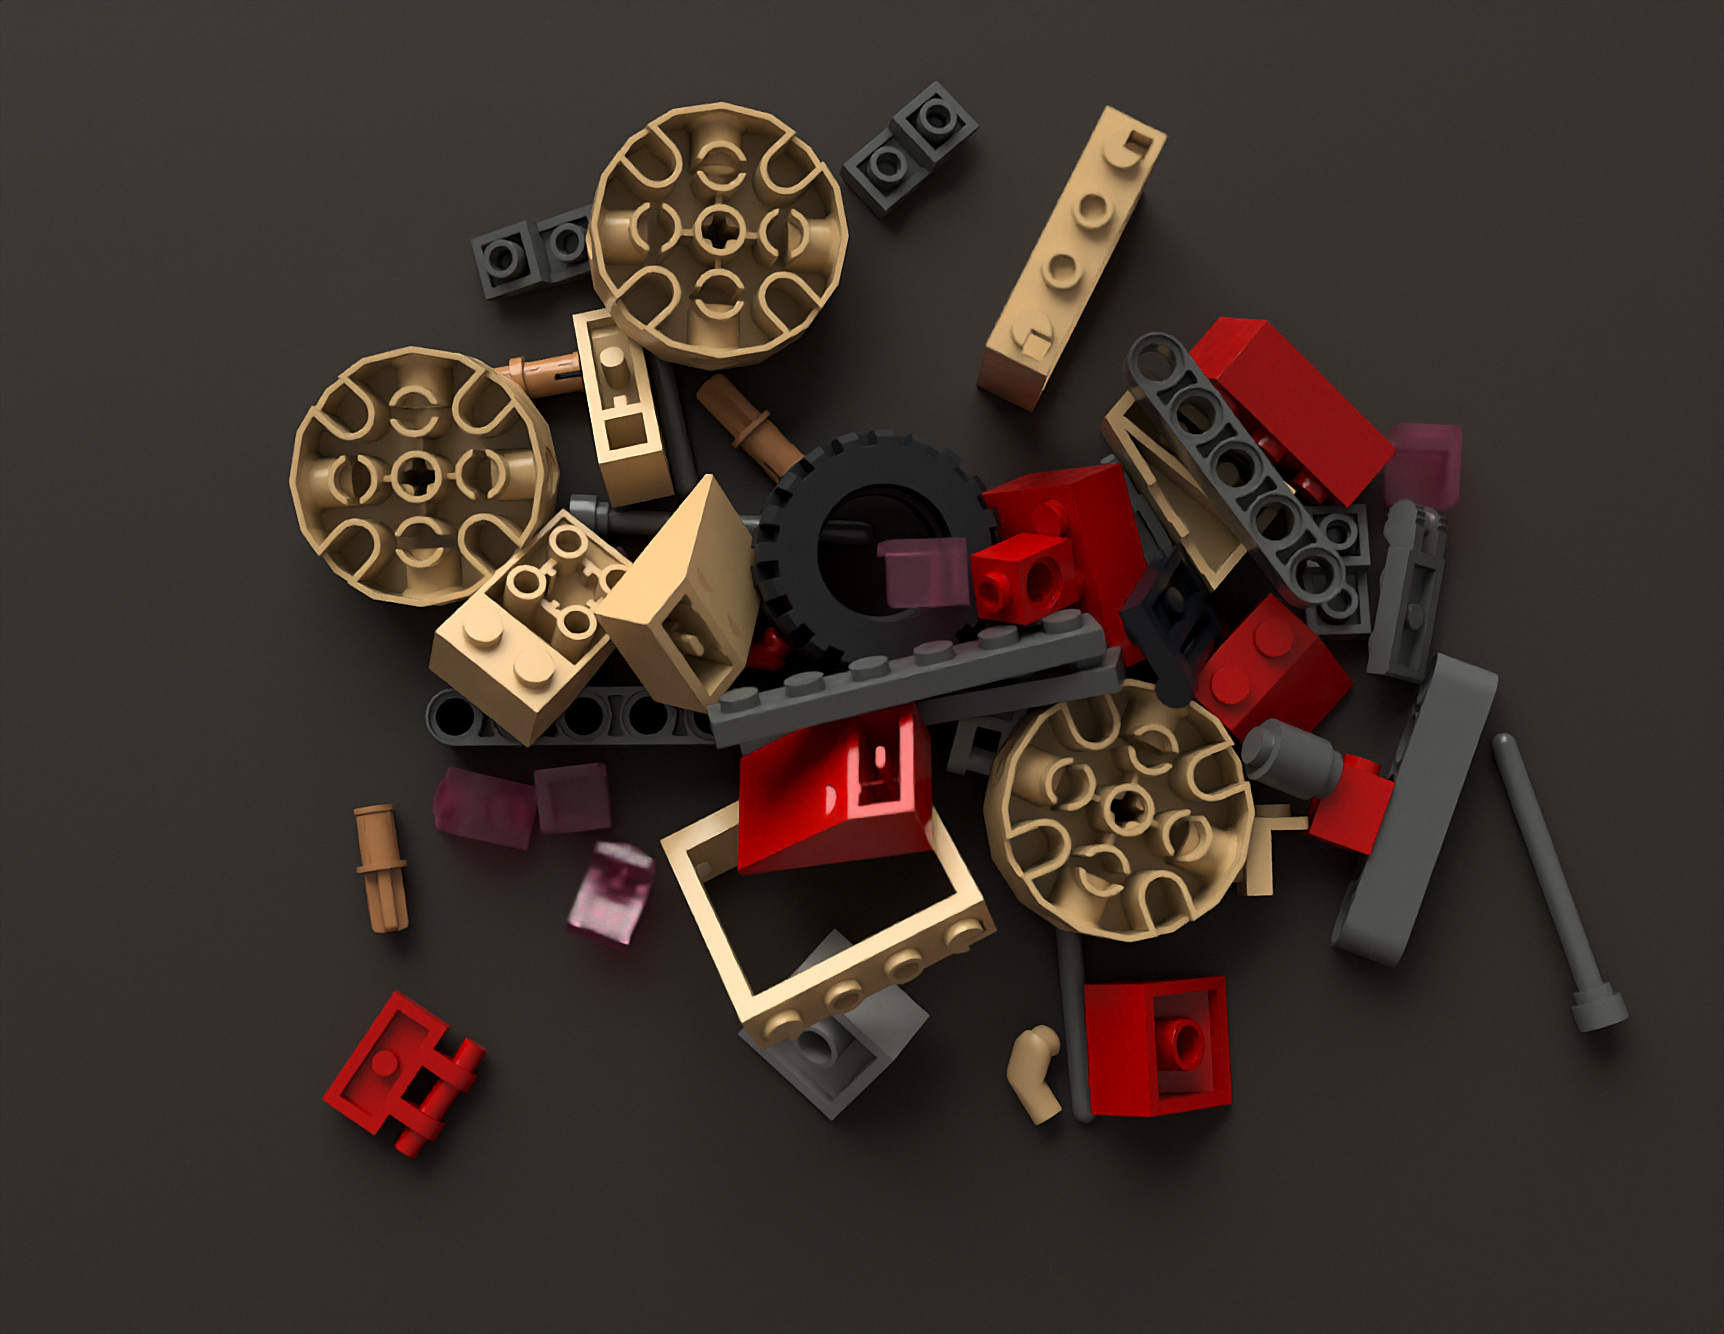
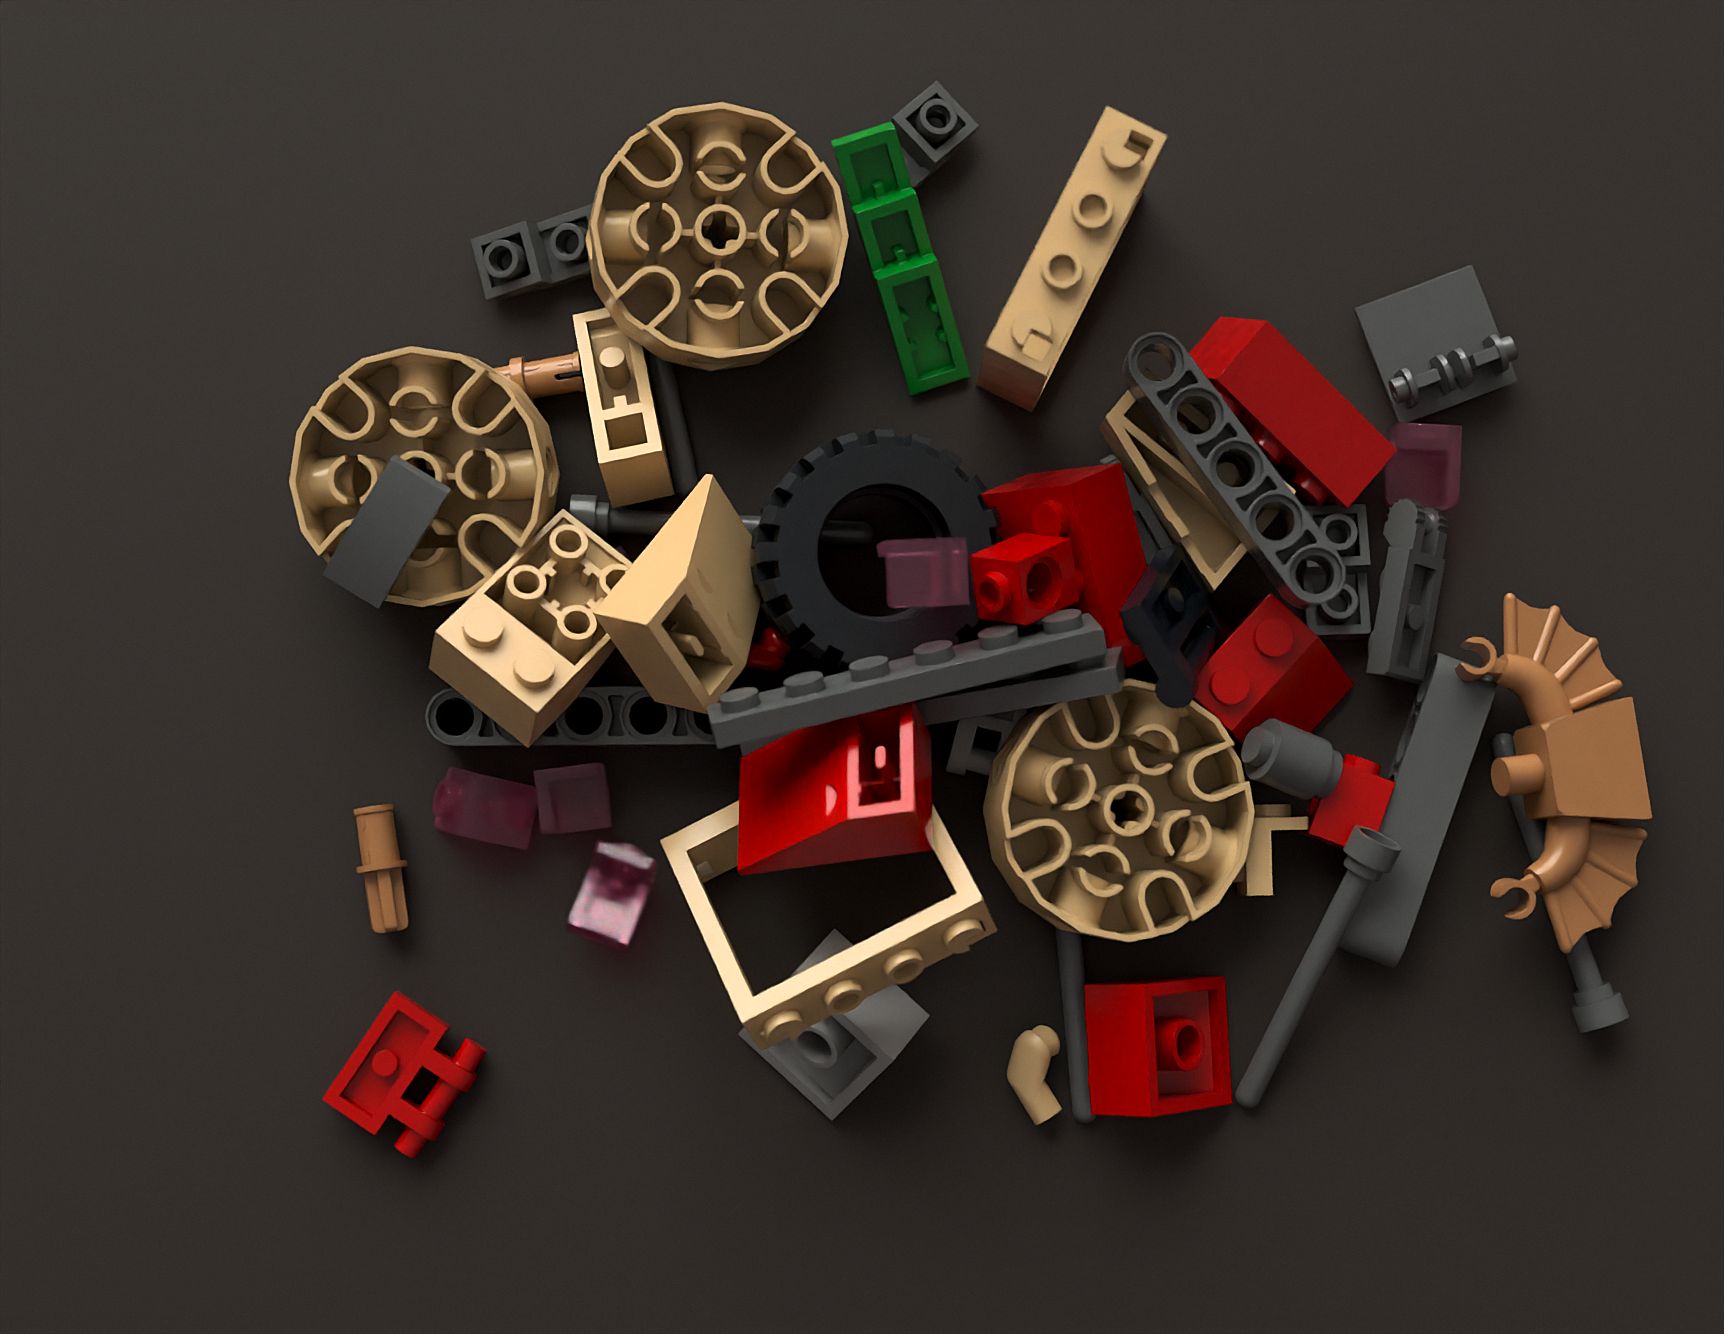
(386, 531): none -> dark grey slope
(749, 427): medium nougat axle -> none
(900, 258): none -> green slope
(1367, 859): none -> dark grey piece
(1436, 345): none -> dark grey hinge
(1570, 765): none -> medium nougat torso

